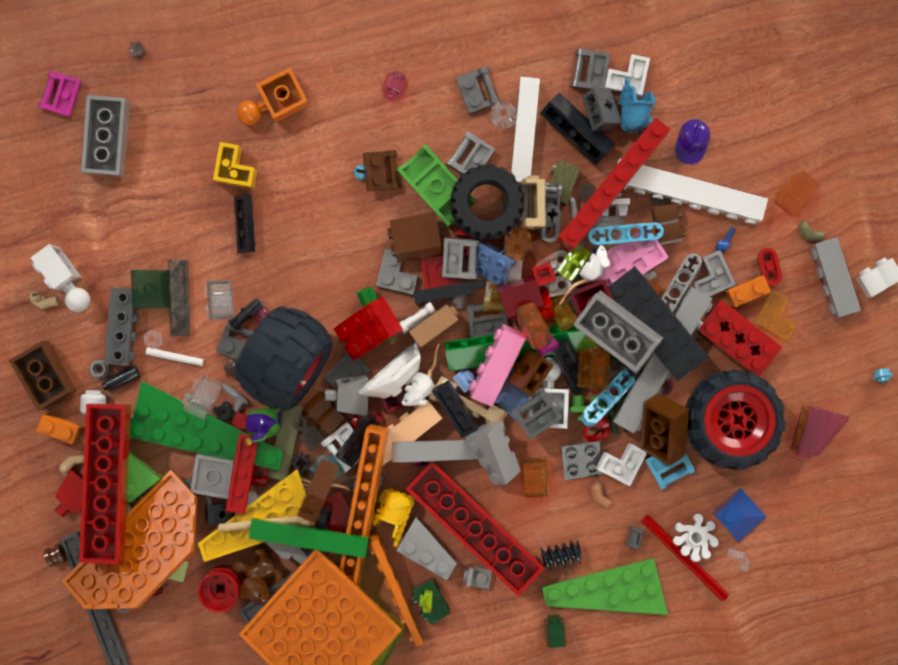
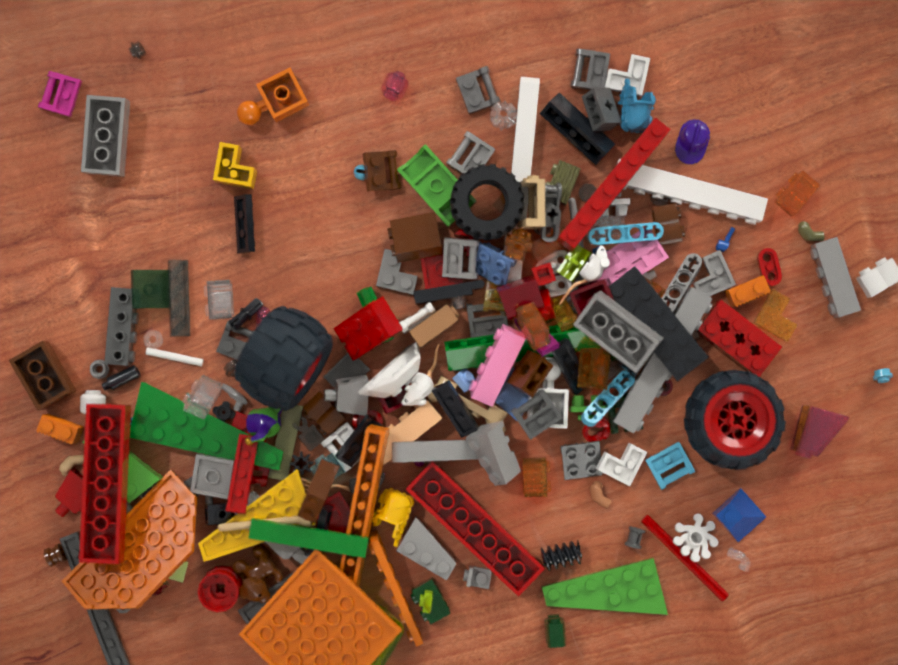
(42, 302): tan arm -> none
(61, 276): white brick -> none
(664, 429): reddish brown brick -> none

